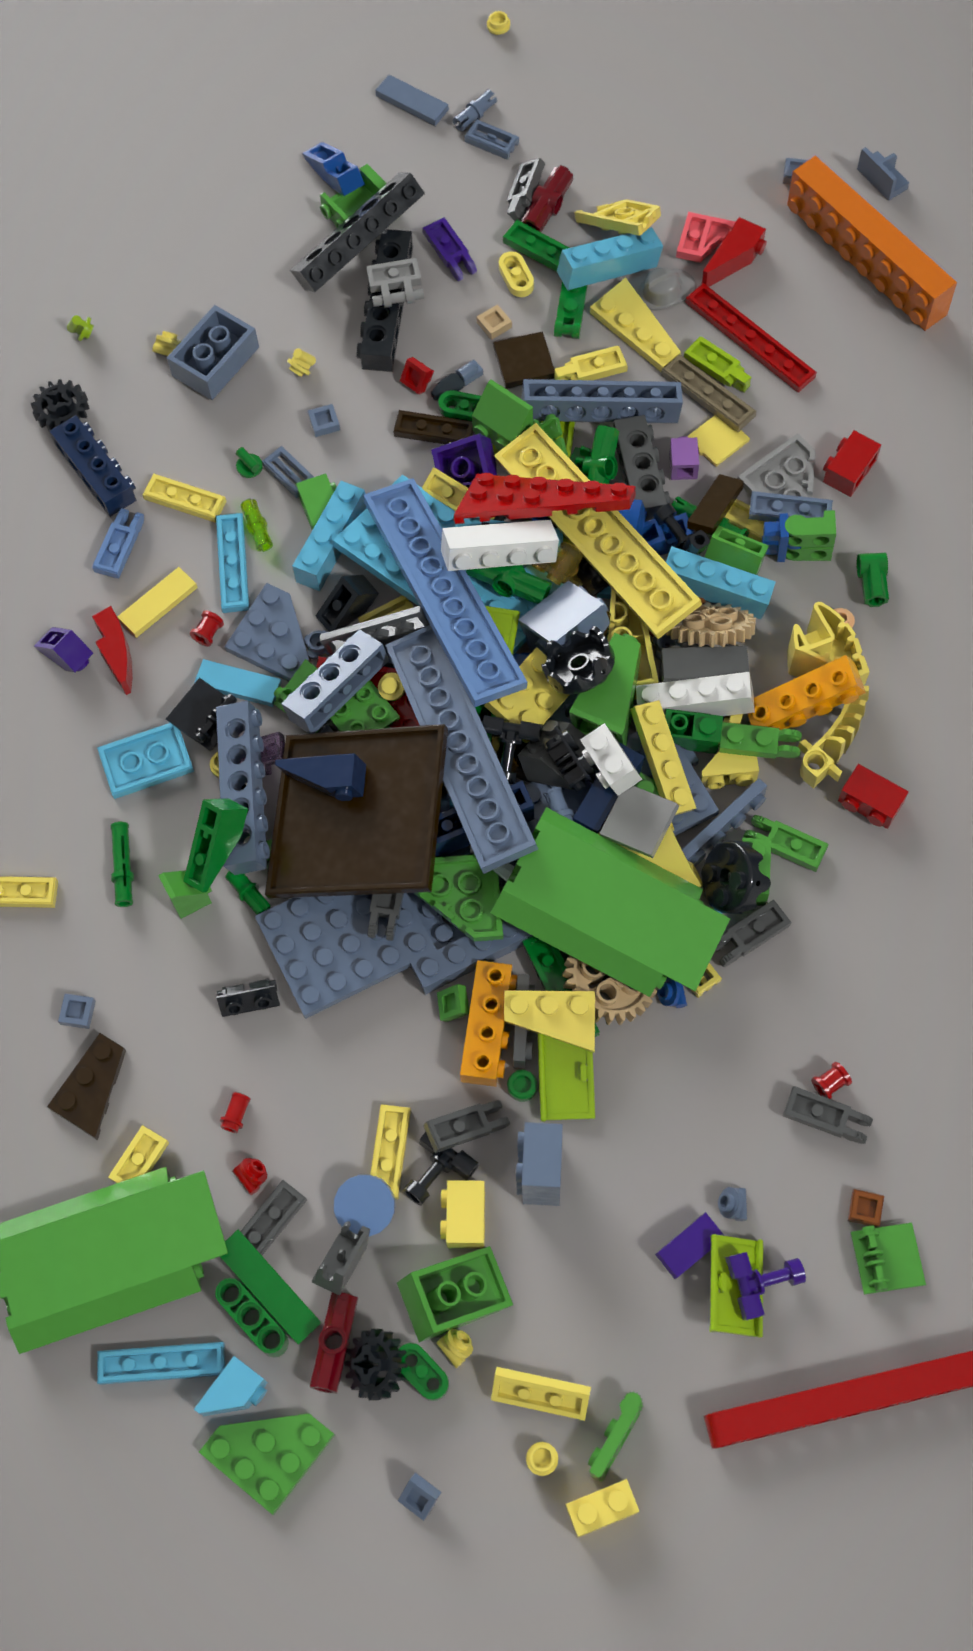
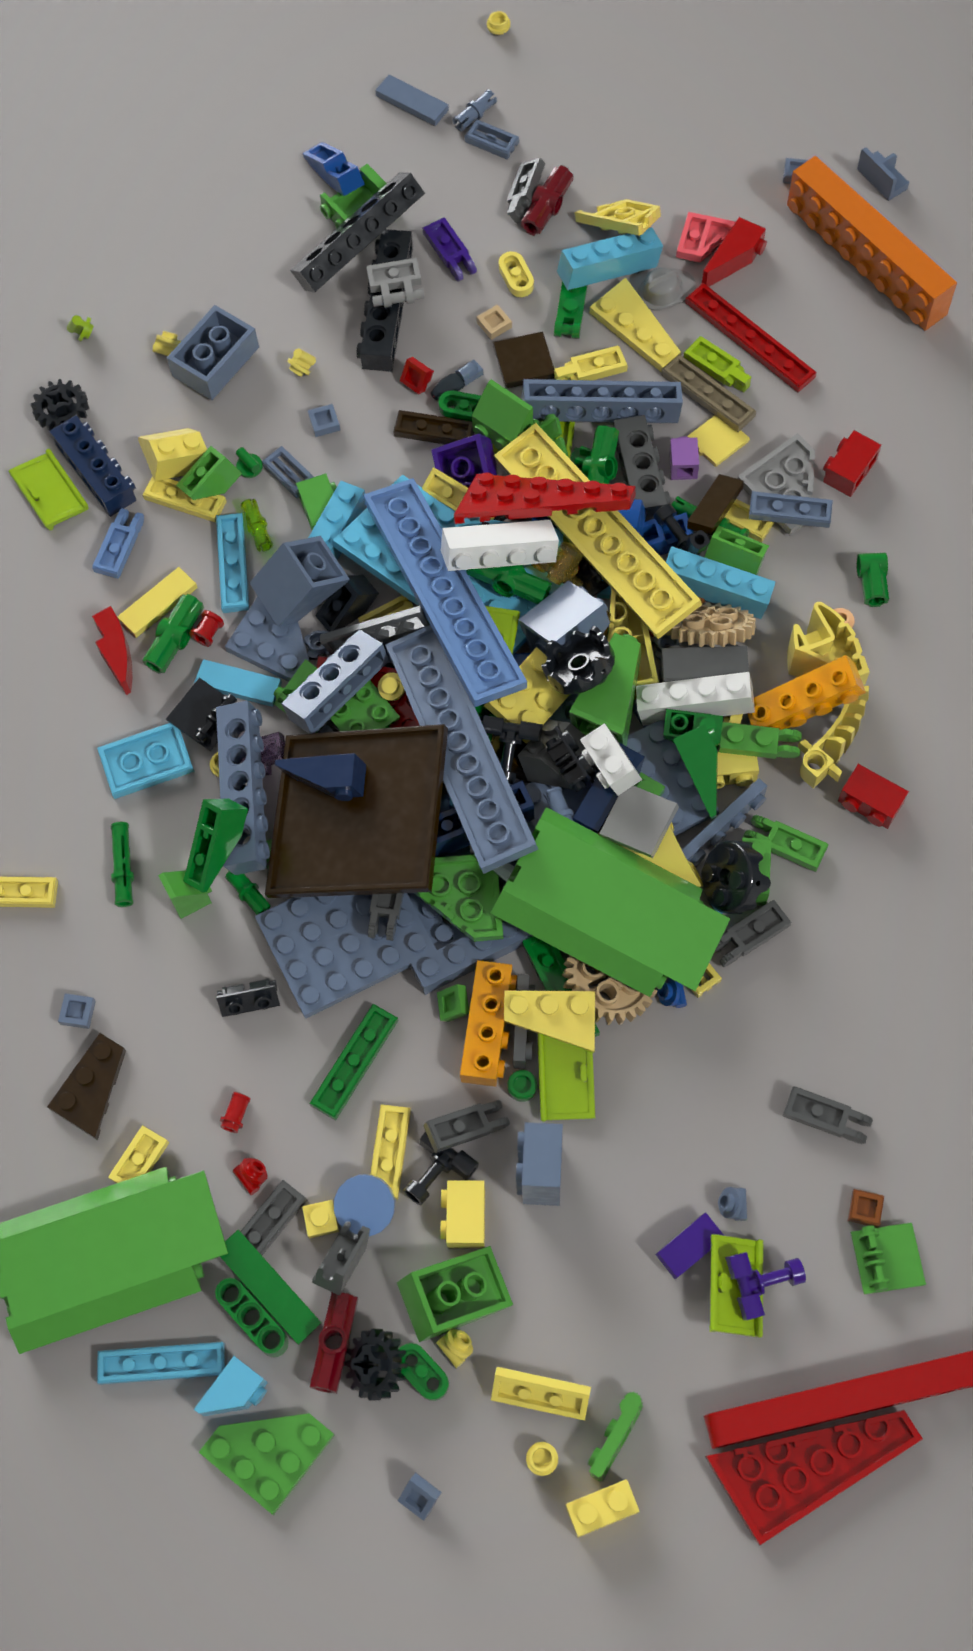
(49, 483): none -> lime door
(64, 649): dark purple slope -> none
(172, 452): none -> light yellow slope
(173, 633): none -> green piece
(209, 476): none -> bright green slope
(298, 579): none -> sand blue slope
(320, 1219): none -> light yellow plate
(354, 1062): none -> green tile
(534, 244): green plate -> none
(662, 755): light yellow plate -> none
(701, 761): none -> green slope
(796, 1474): none -> red wing
(801, 537): bright green hips -> none
(831, 1080): red bush -> none

